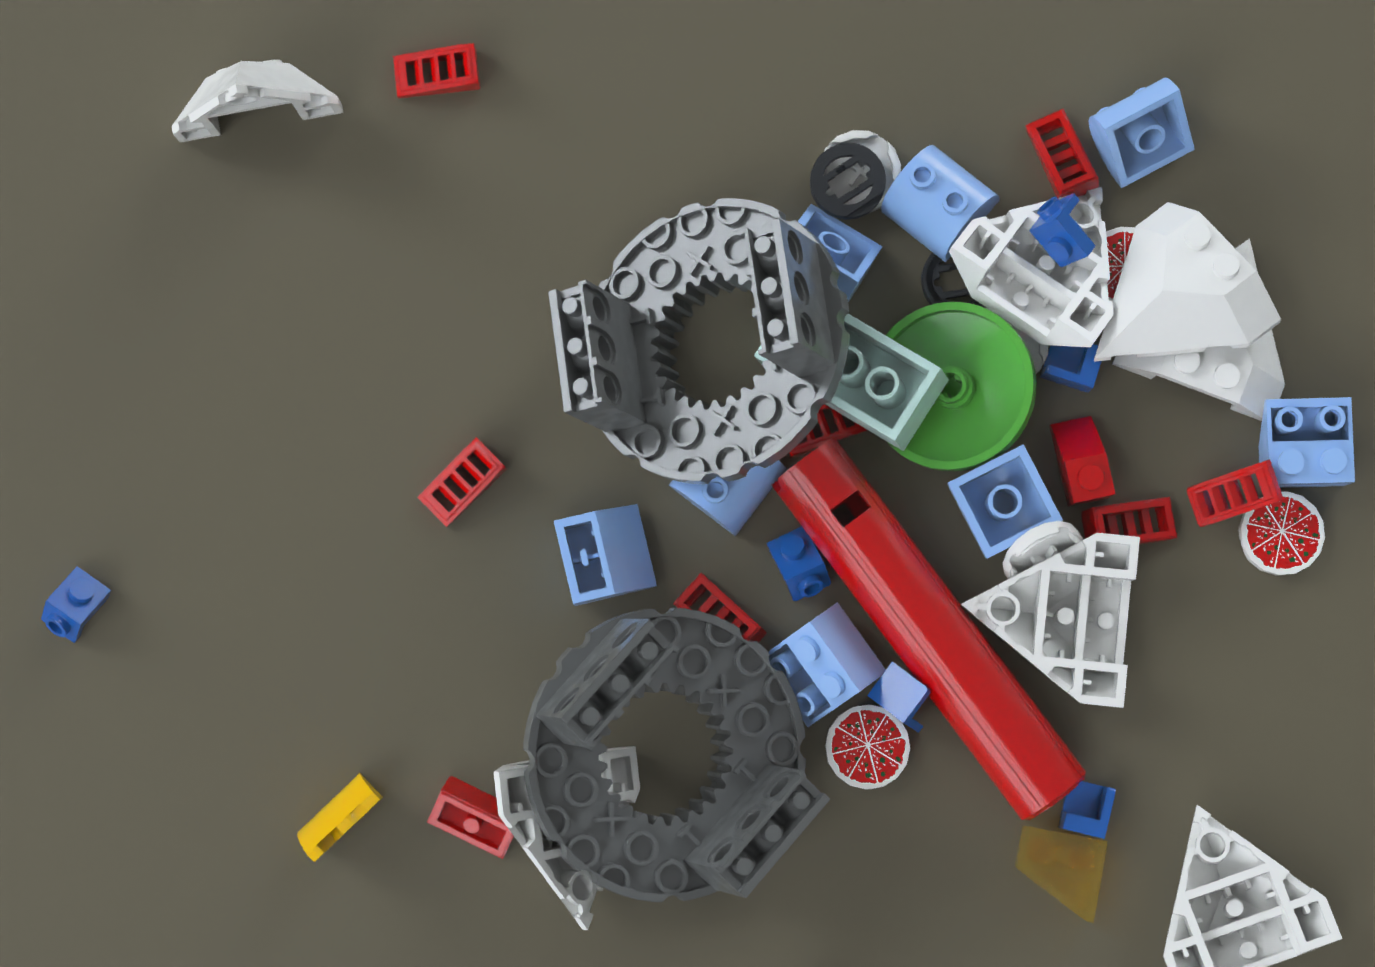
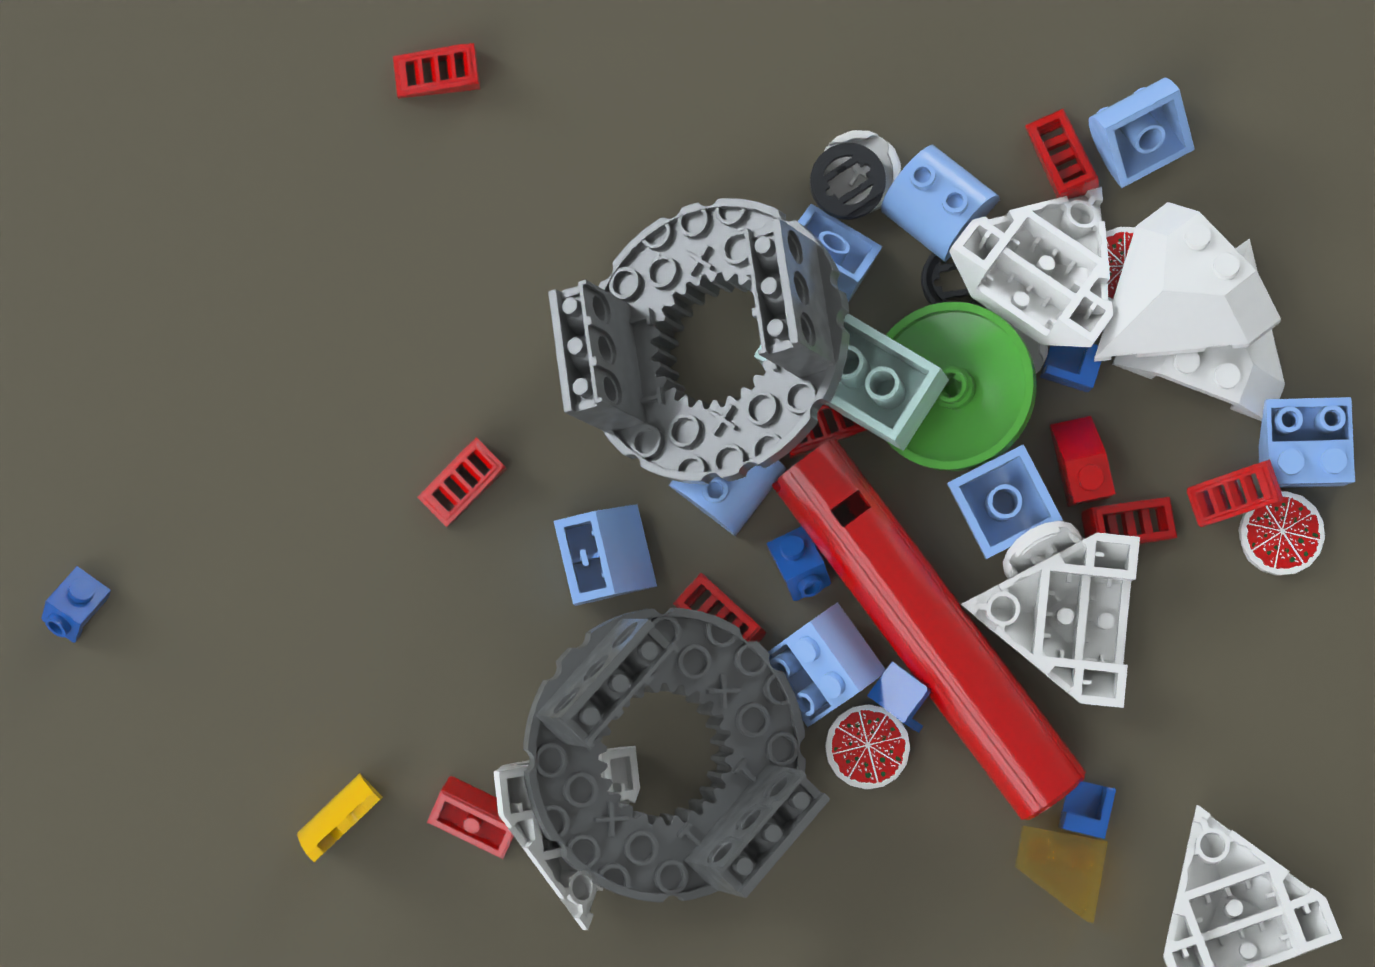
(252, 87): white wedge -> none
(1060, 233): blue bracket -> none

